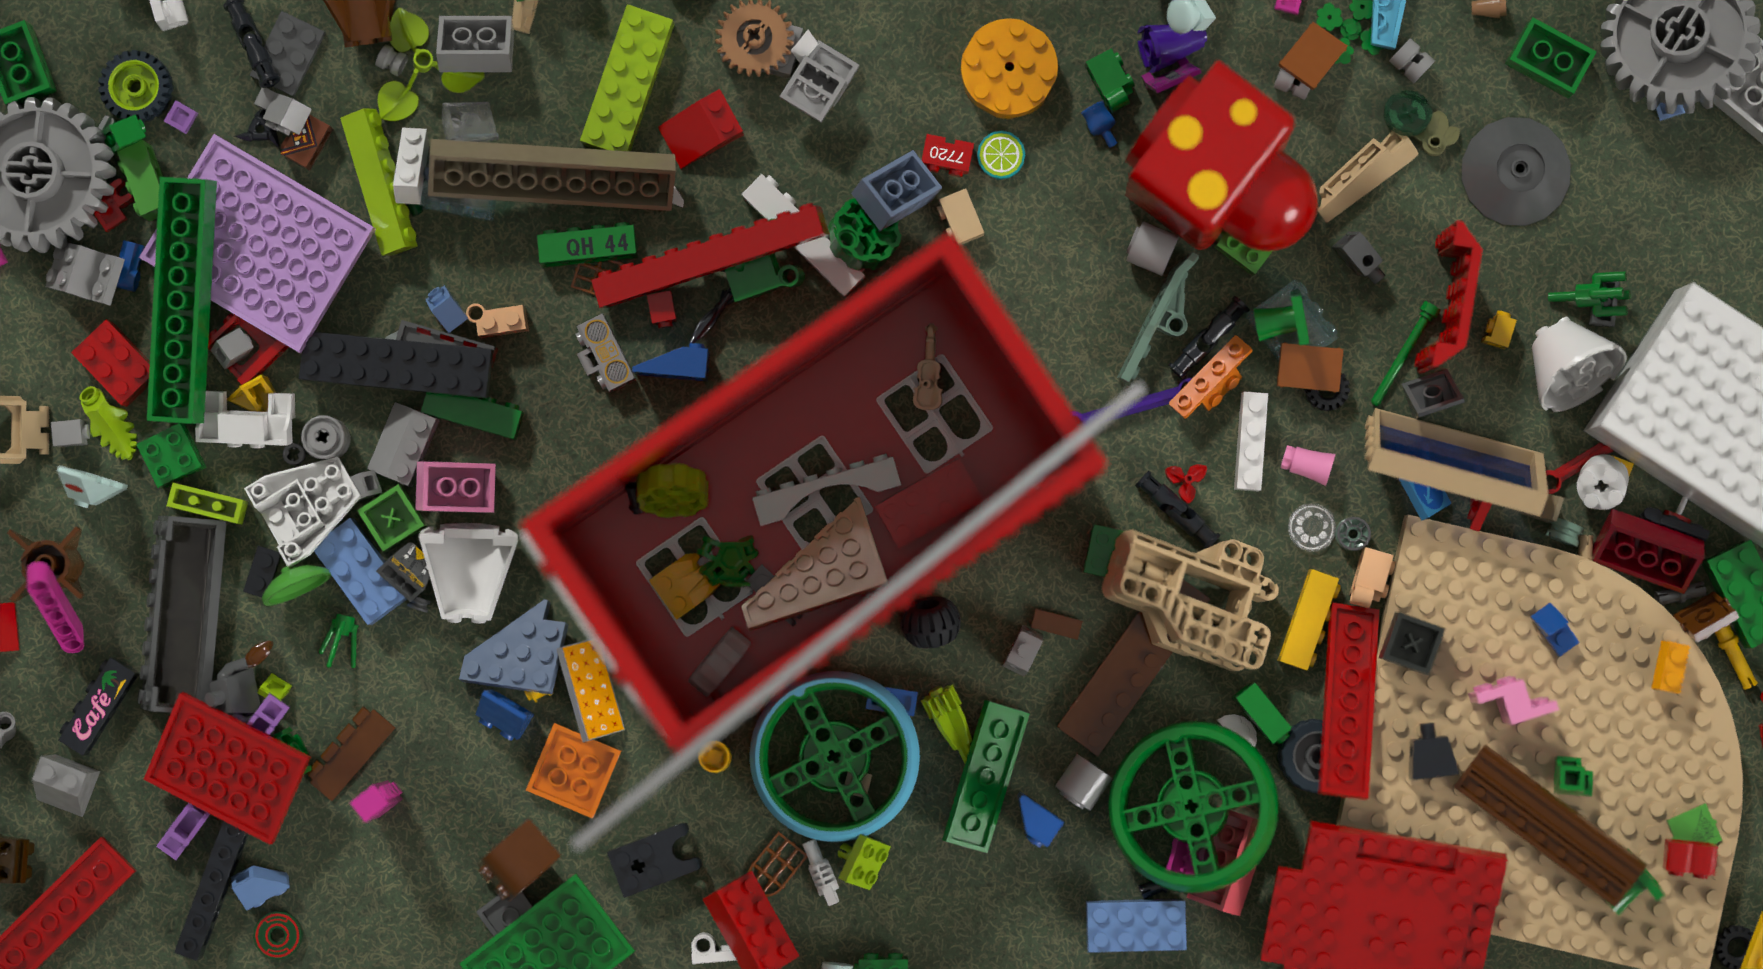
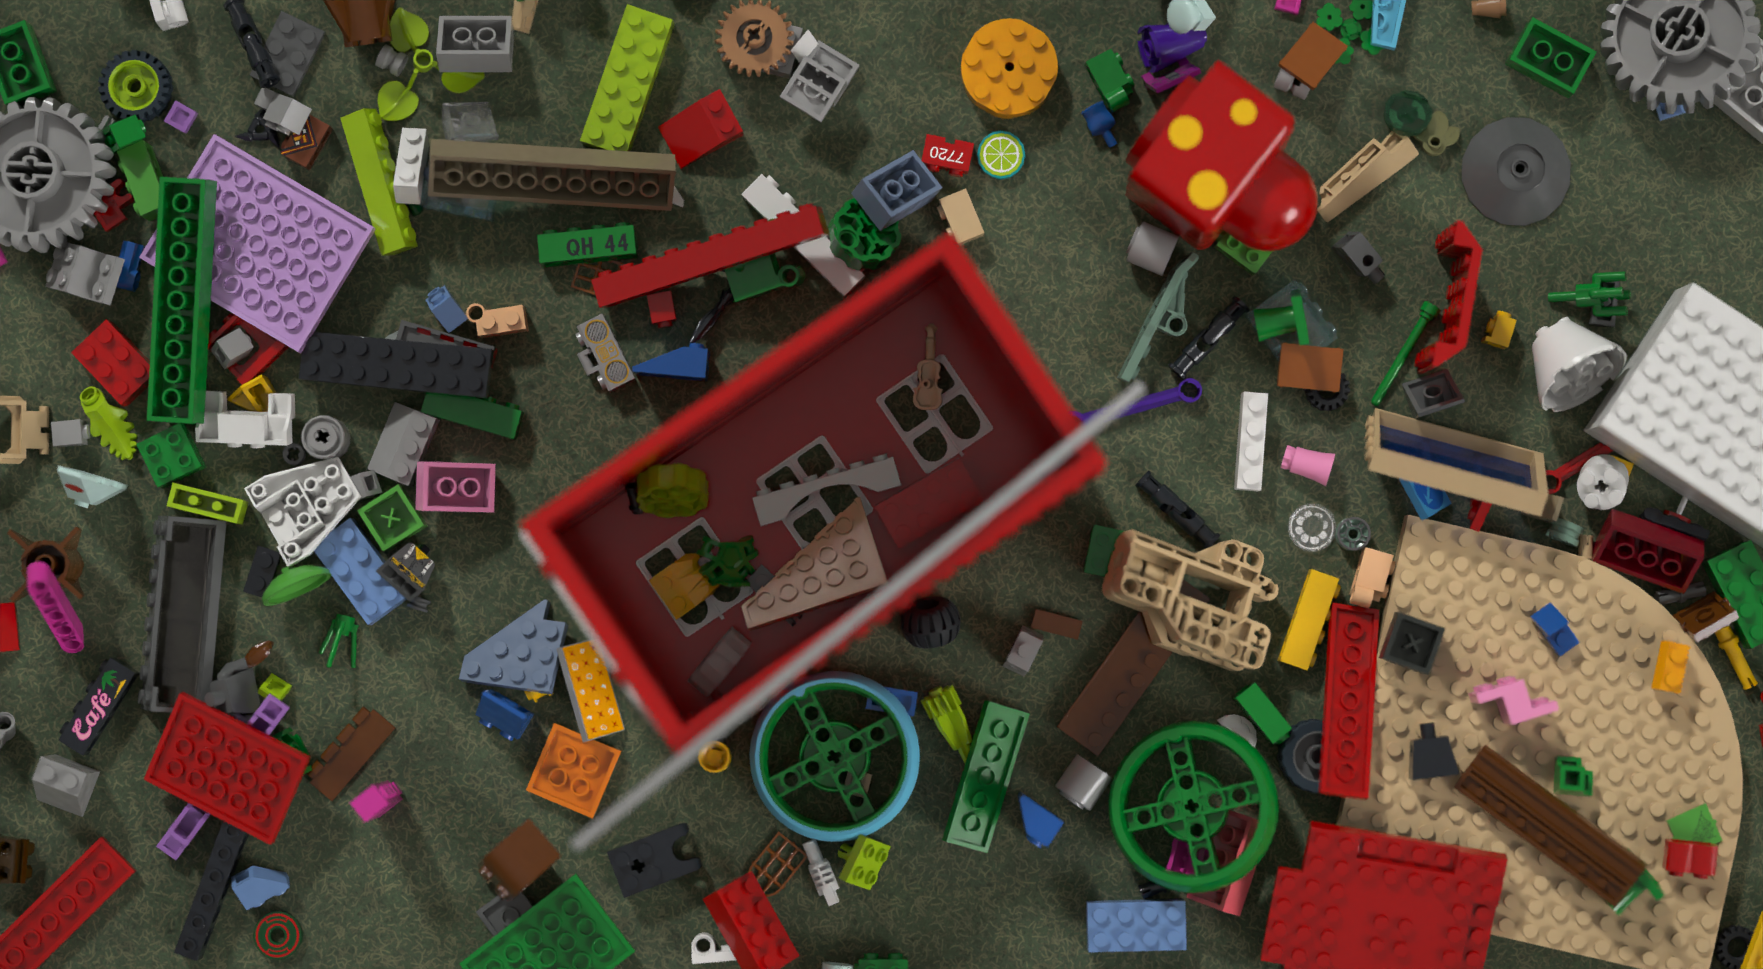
(467, 567): white cone -> none
(1195, 474): red plant -> none
(1213, 379): orange bracket -> none
(1409, 52): light grey wheel -> none

